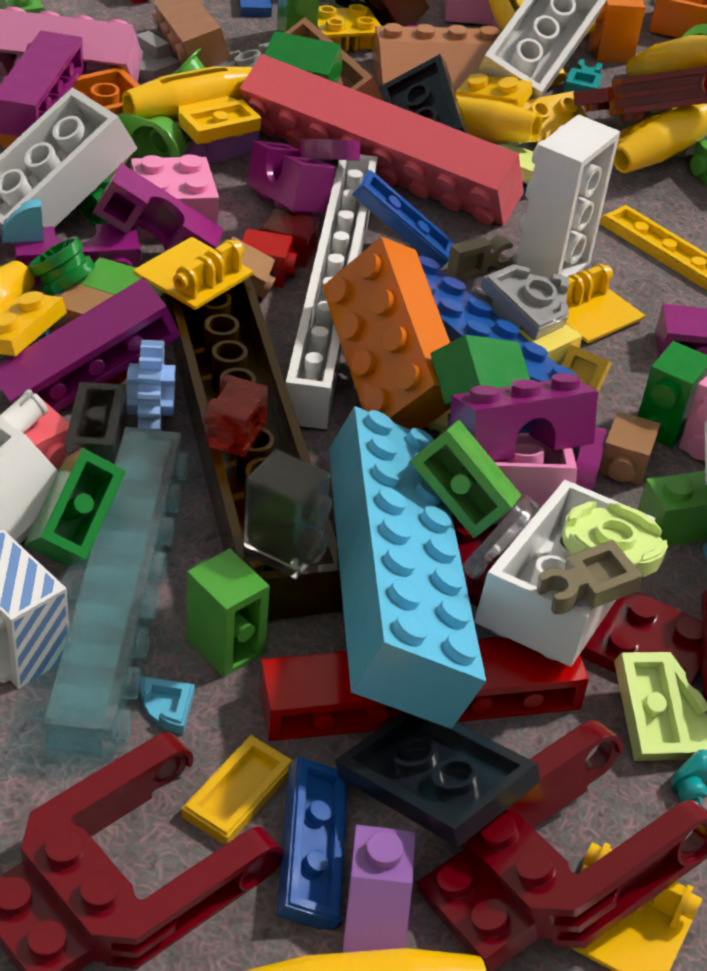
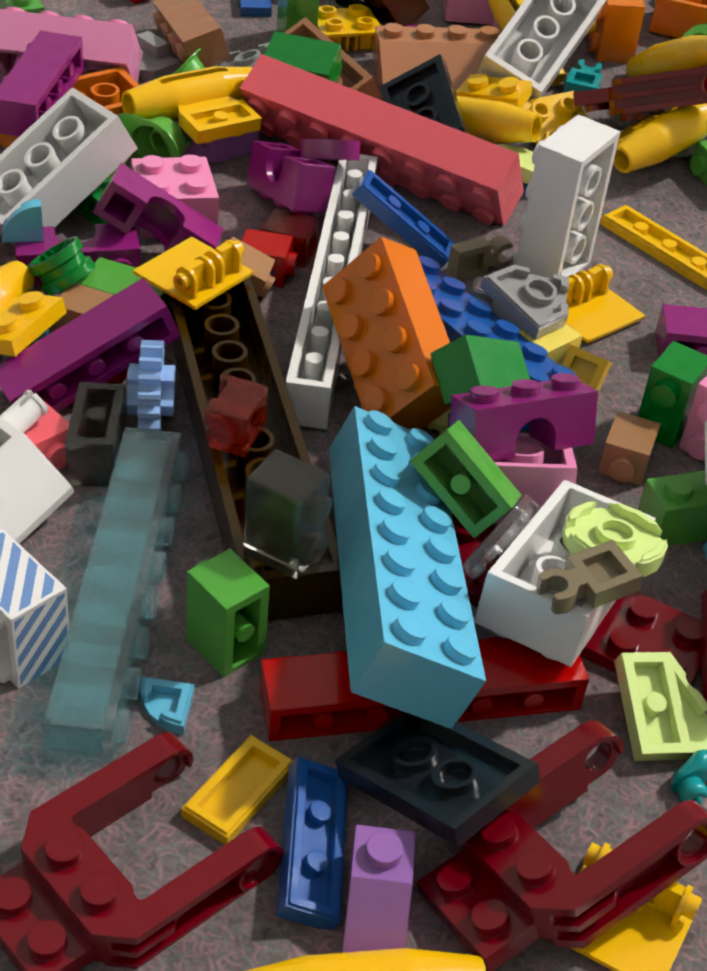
(75, 508): green brick -> none
(589, 460): magenta beam -> none

